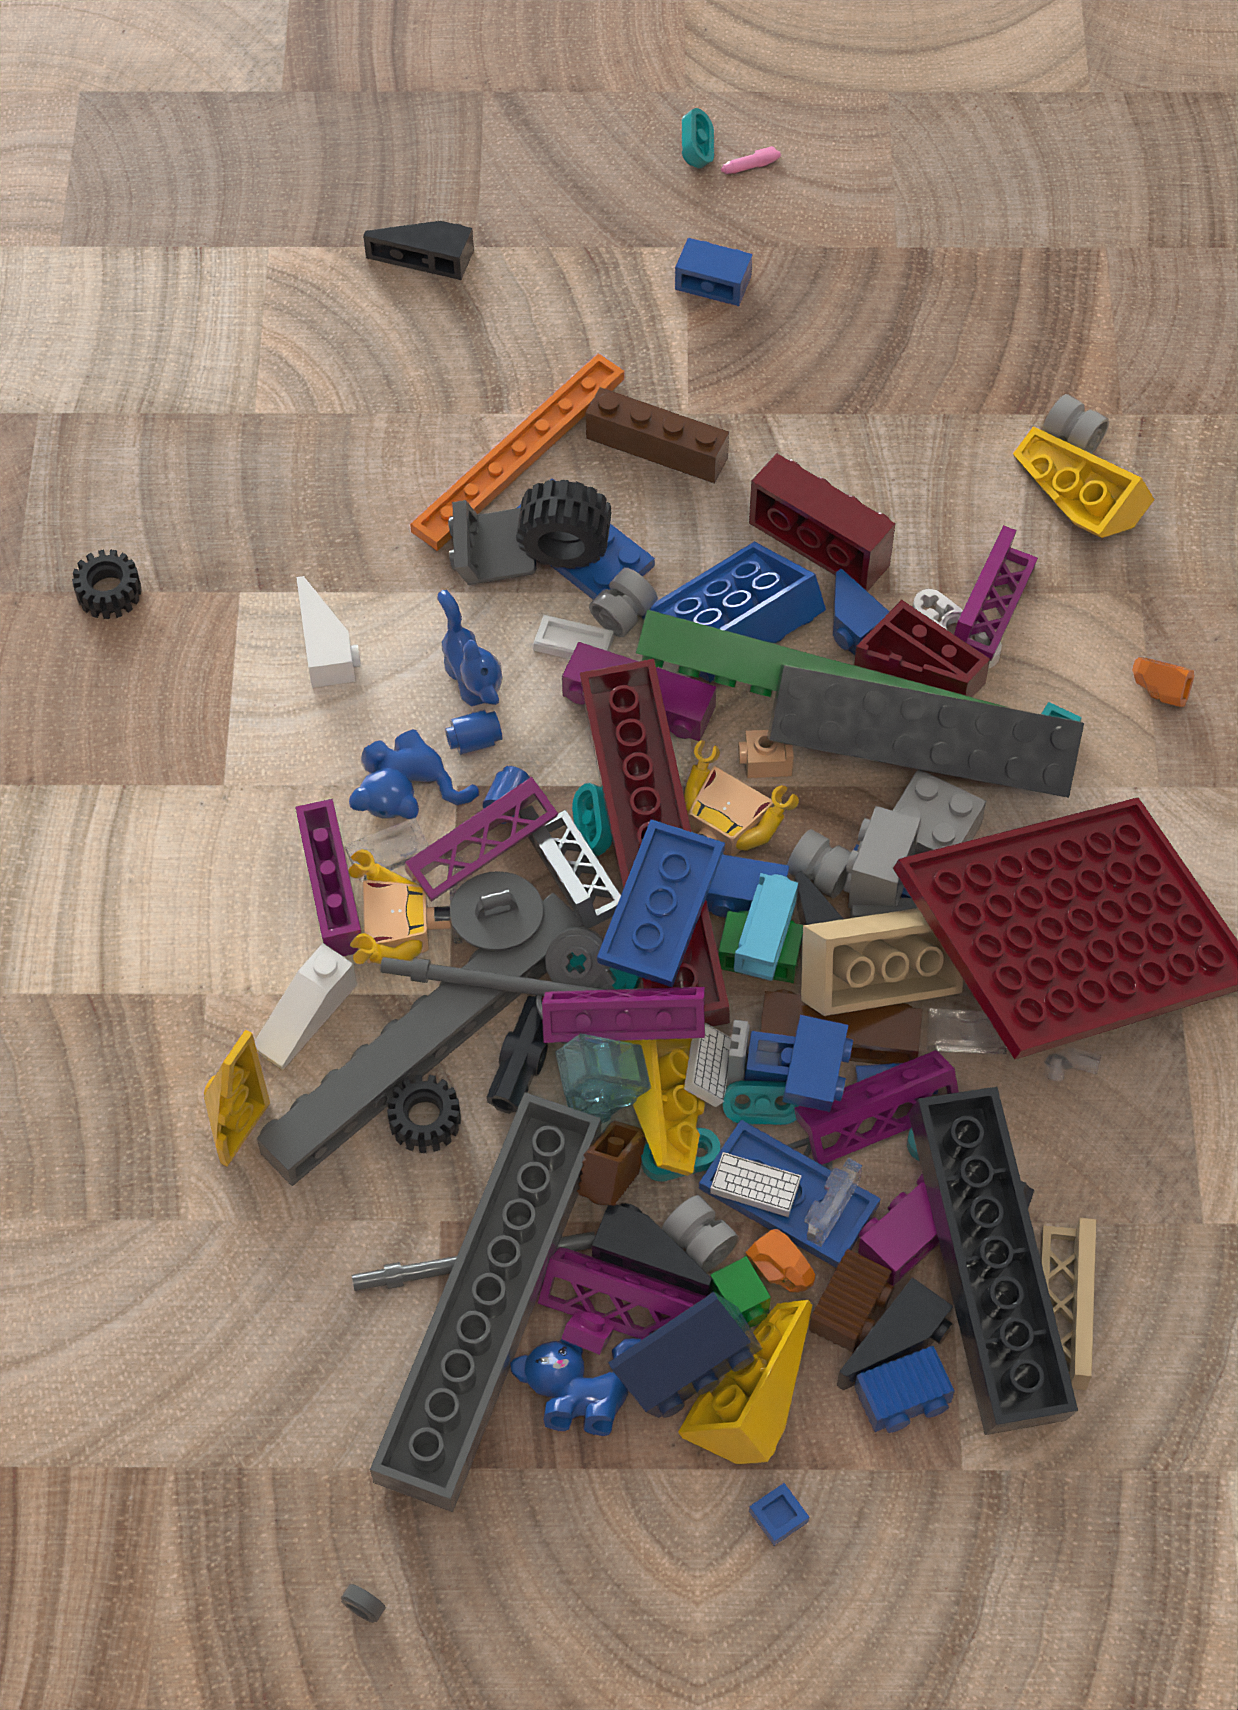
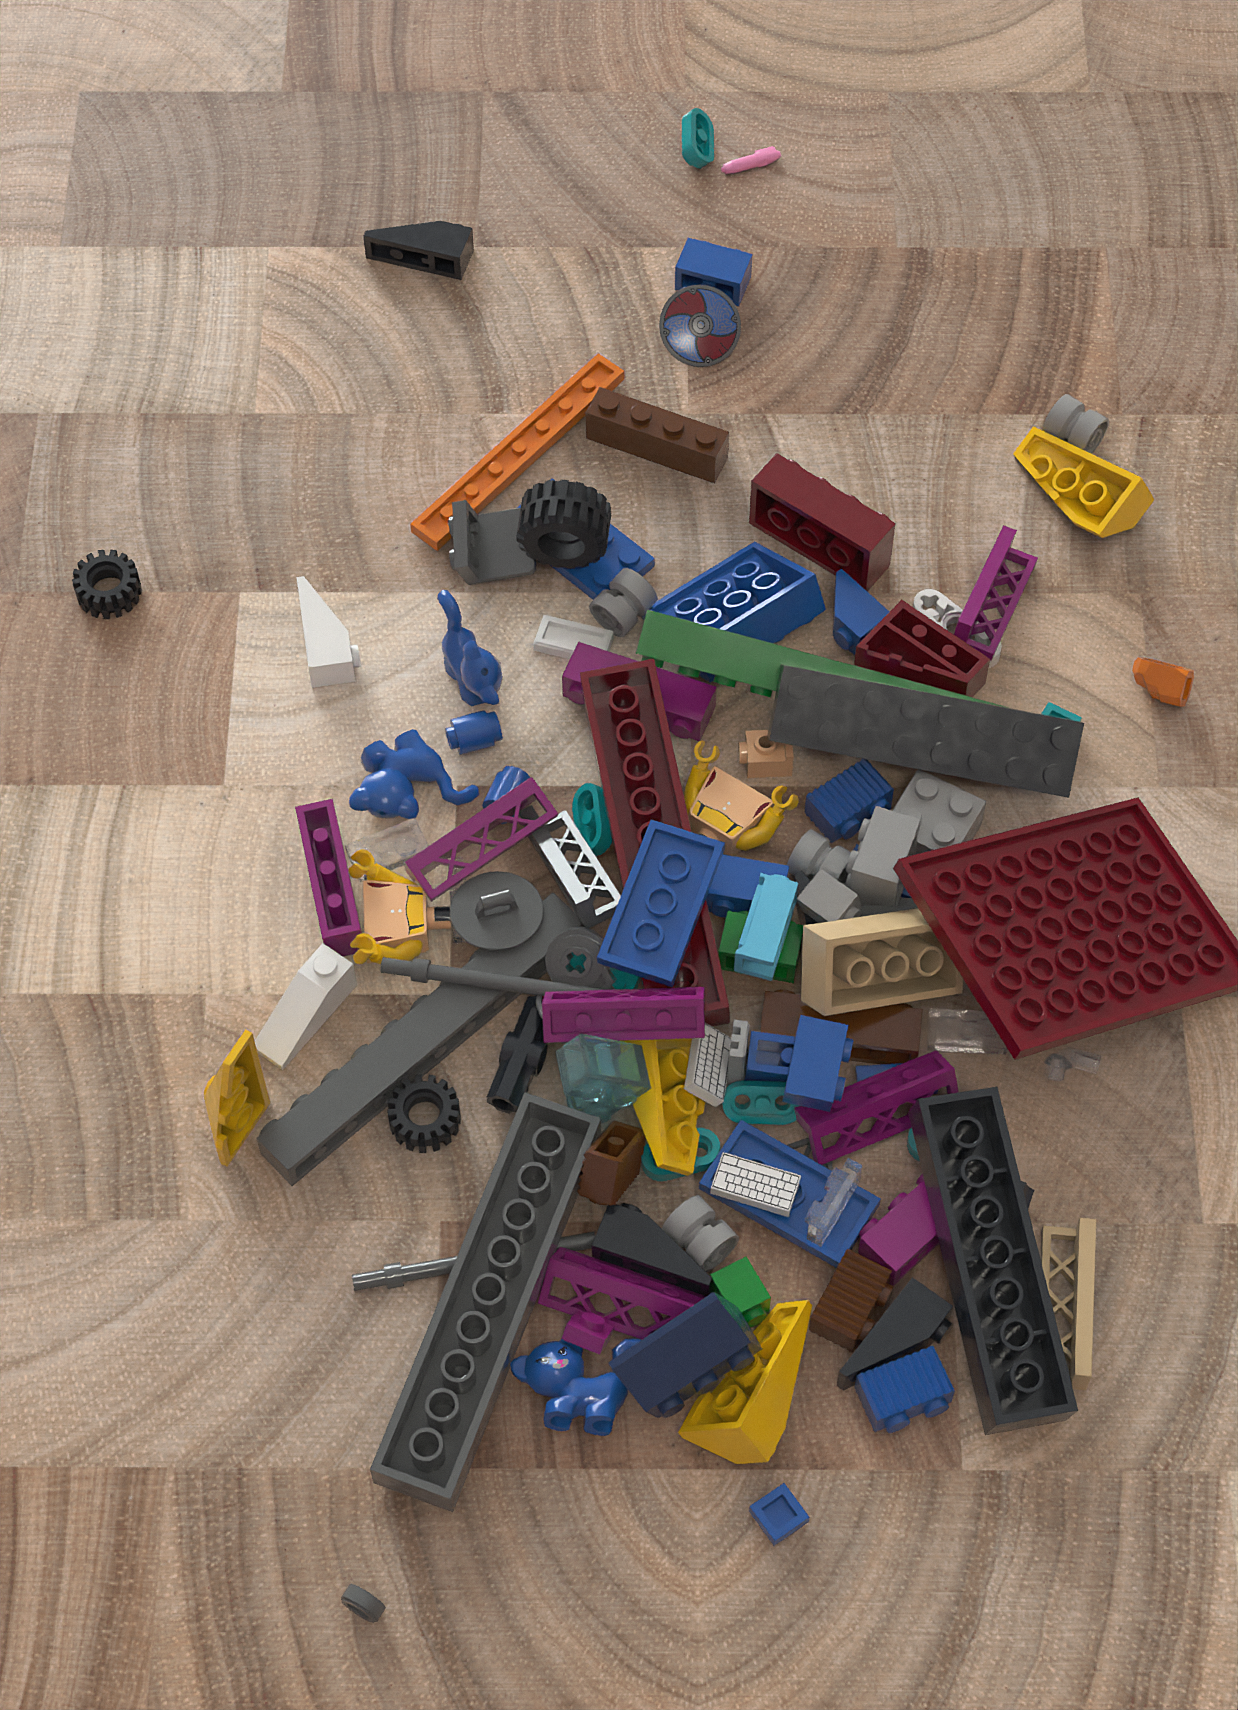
(700, 325): none -> shield
(781, 1262): orange rock -> none
(829, 899): none -> light grey brick
(848, 799): none -> blue brick

